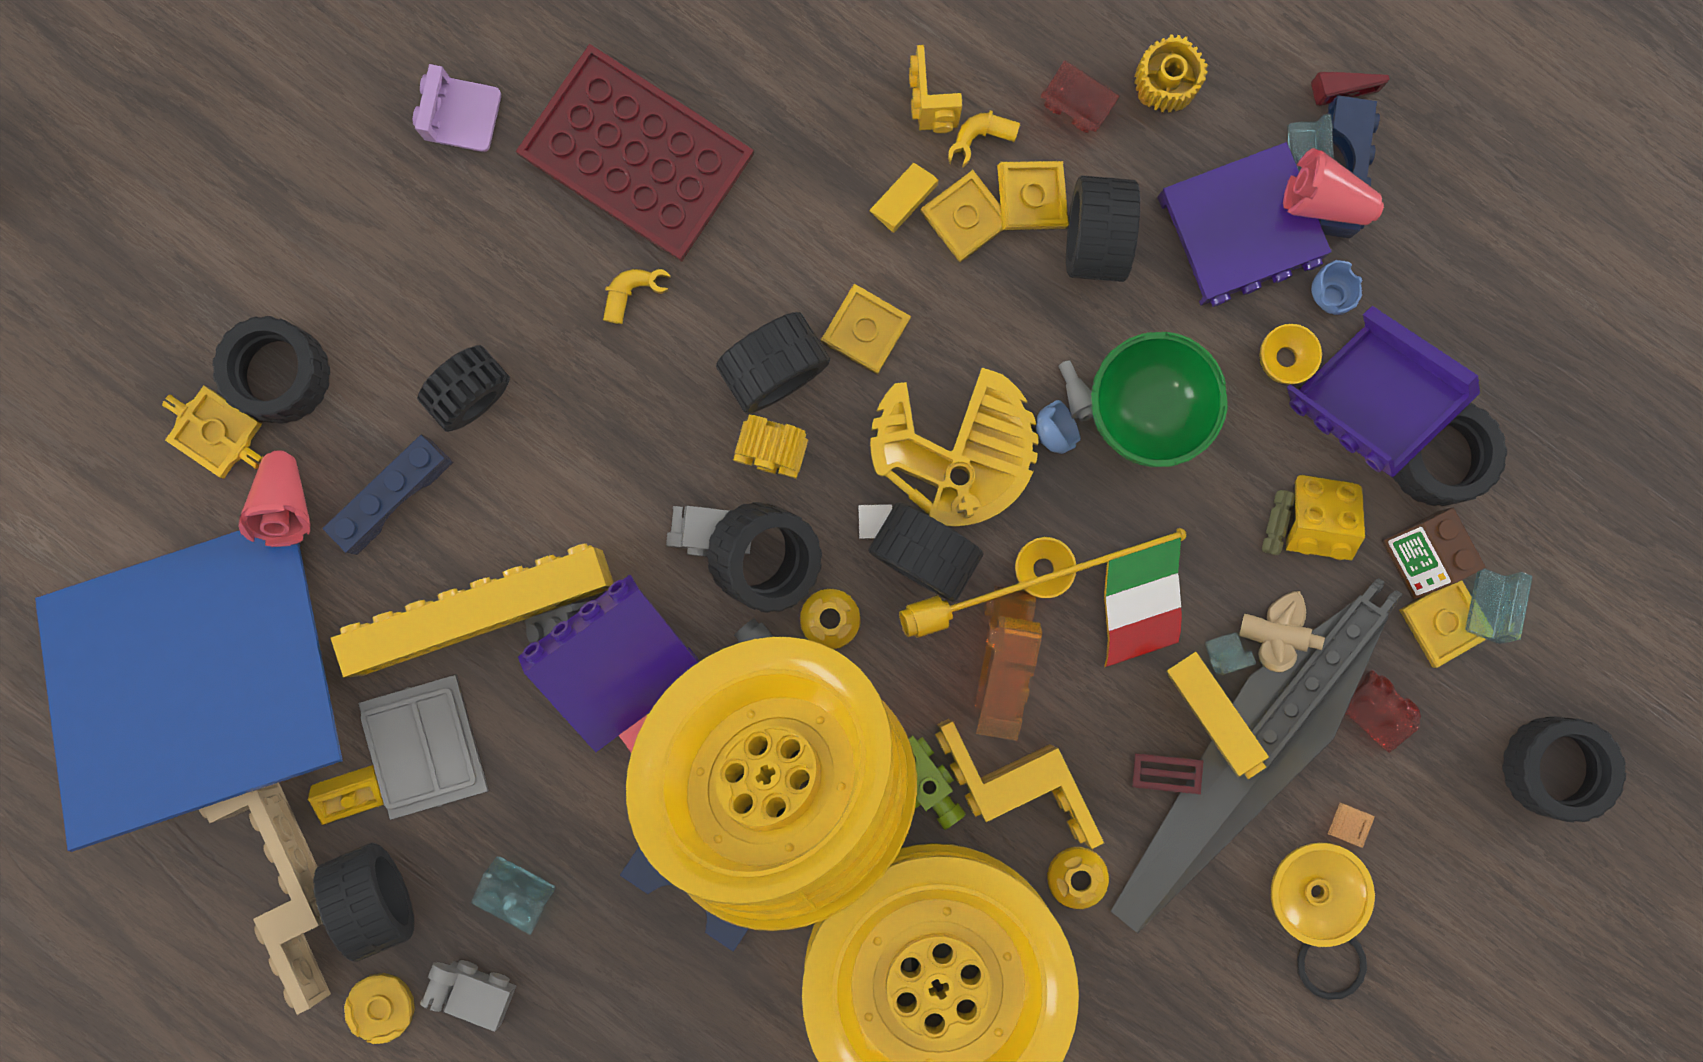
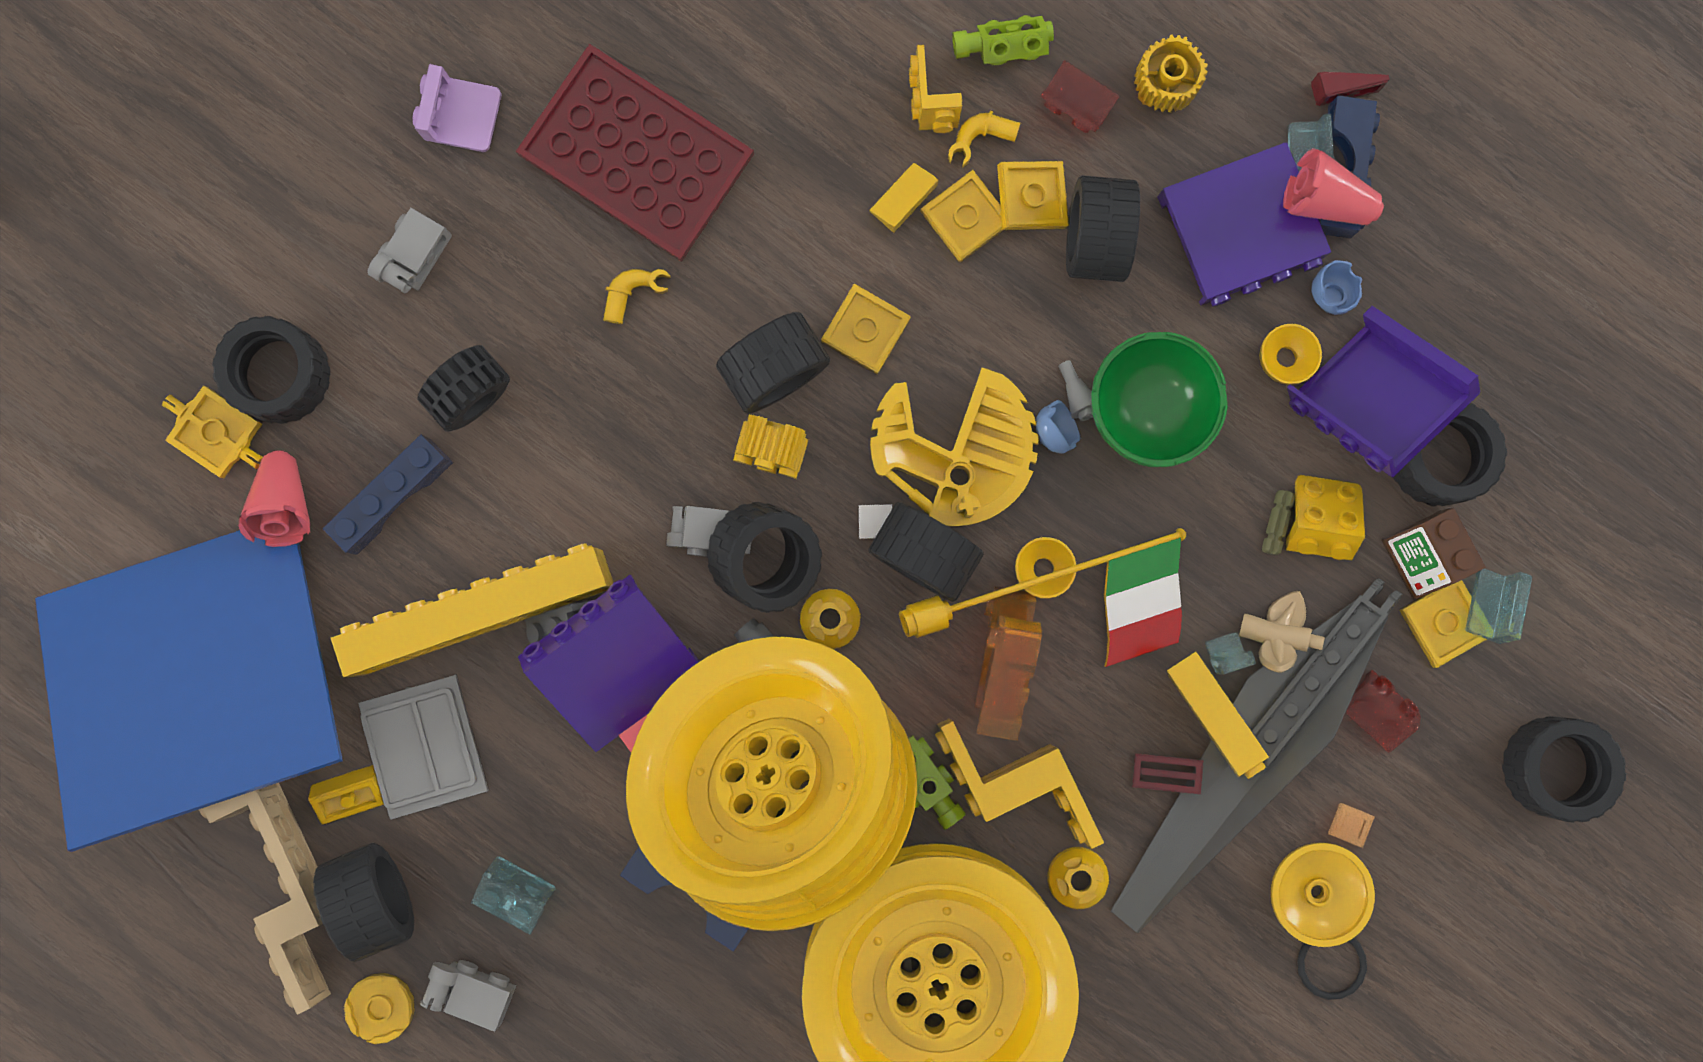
(410, 252): none -> light grey hinge
(1008, 43): none -> lime brick

